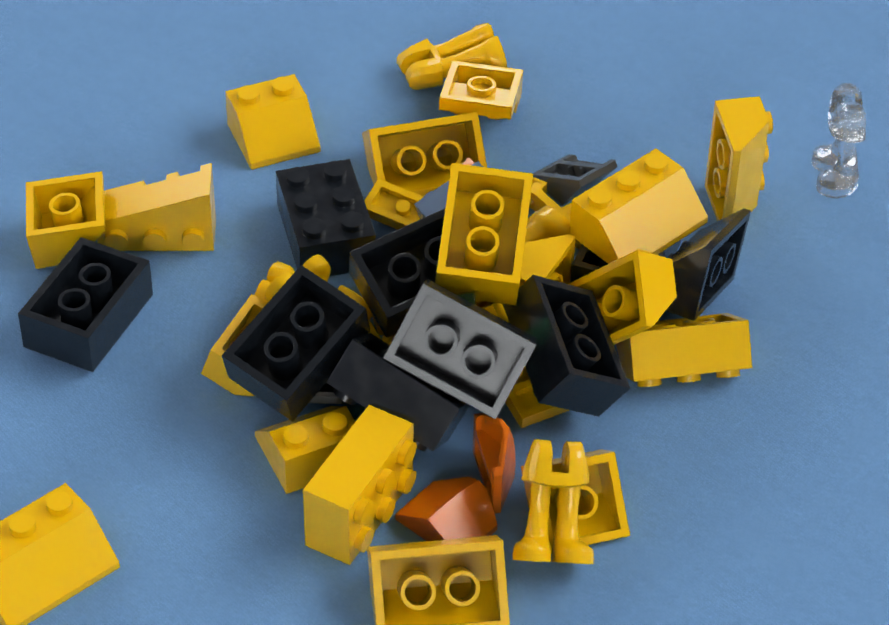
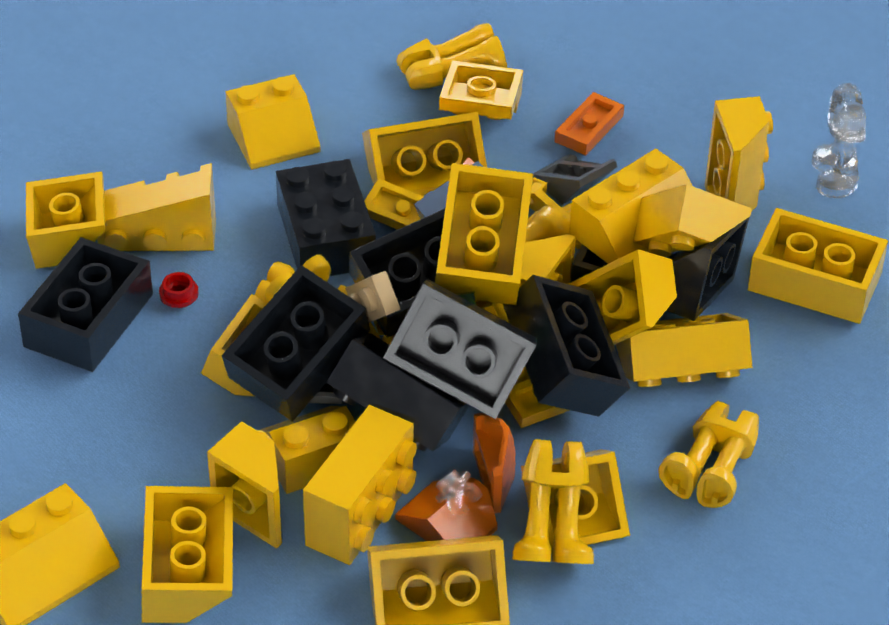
(178, 290): none -> red plate
(186, 552): none -> yellow slope
(248, 464): none -> yellow slope
(375, 295): none -> tan plate
(453, 487): none -> clear plate
(589, 123): none -> orange plate
(685, 219): none -> yellow slope
(716, 433): none -> yellow piece
(817, 265): none -> yellow brick

